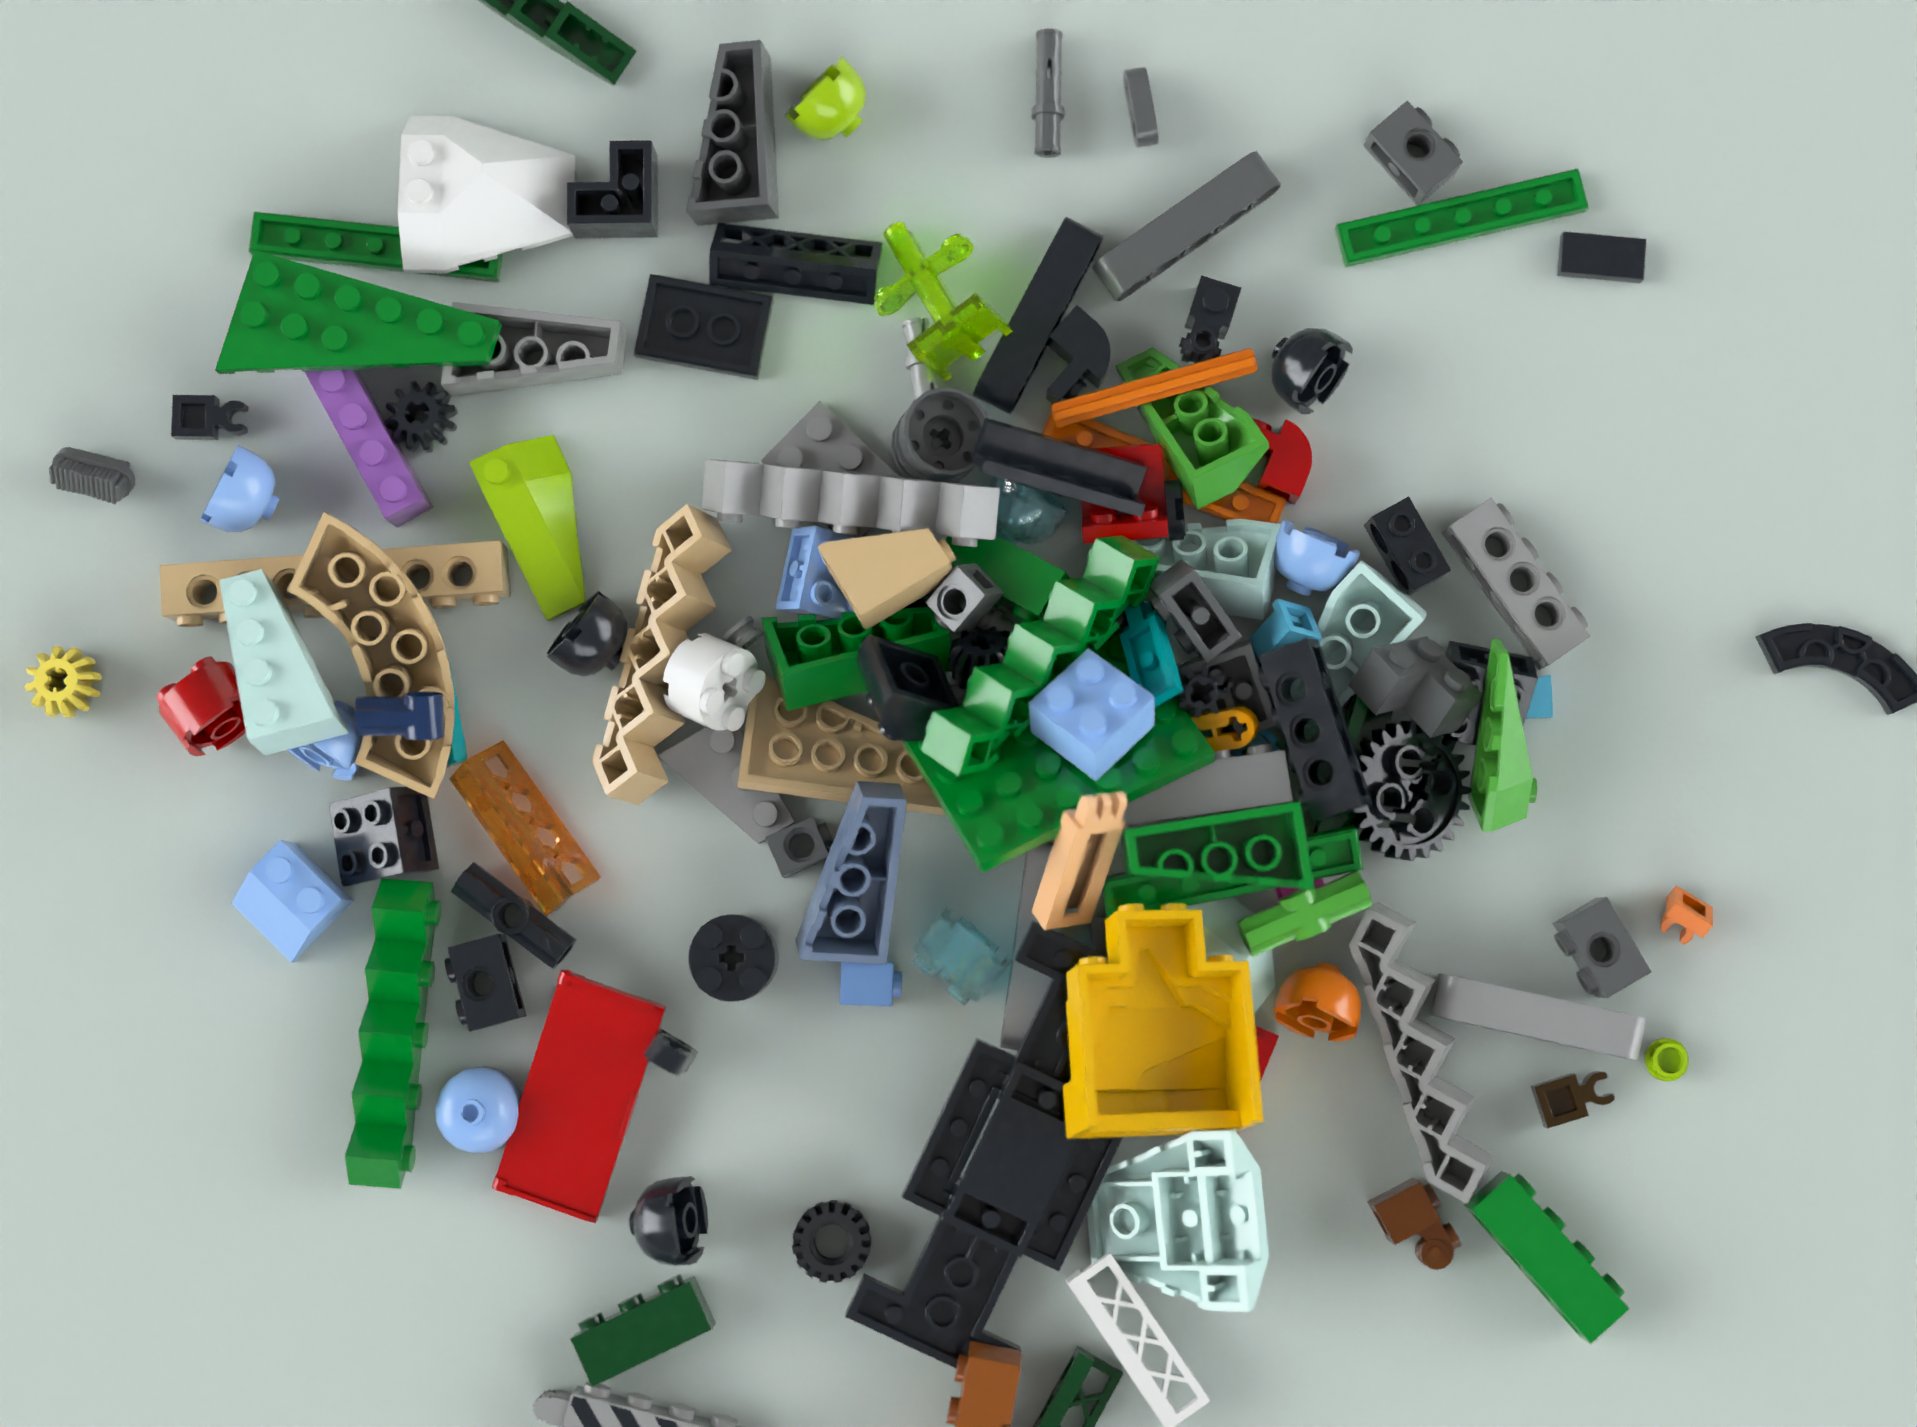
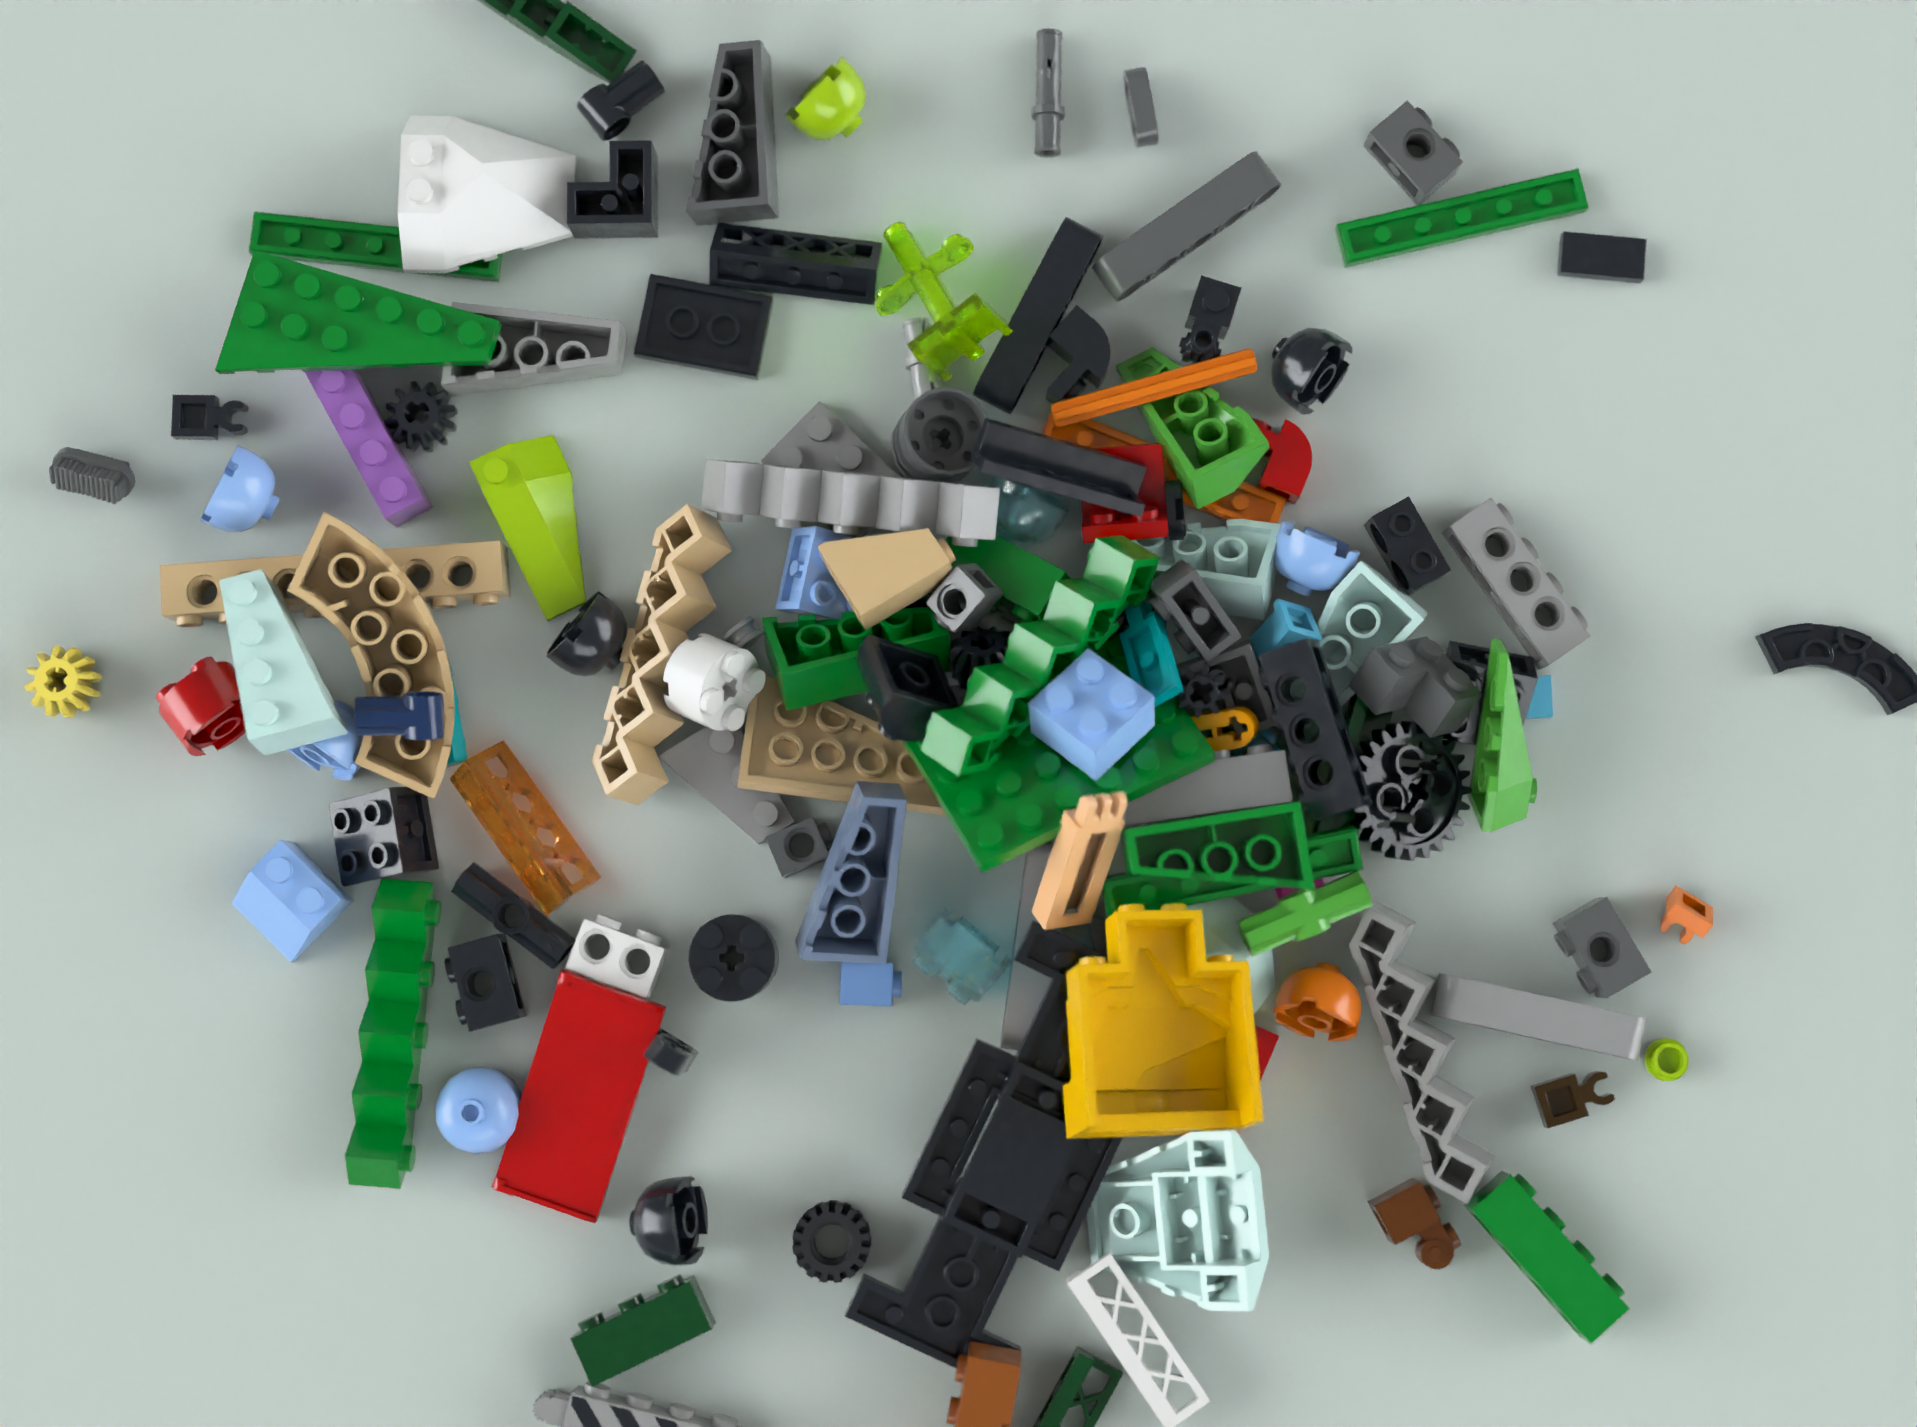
(612, 106): none -> black piece
(615, 965): none -> white brick

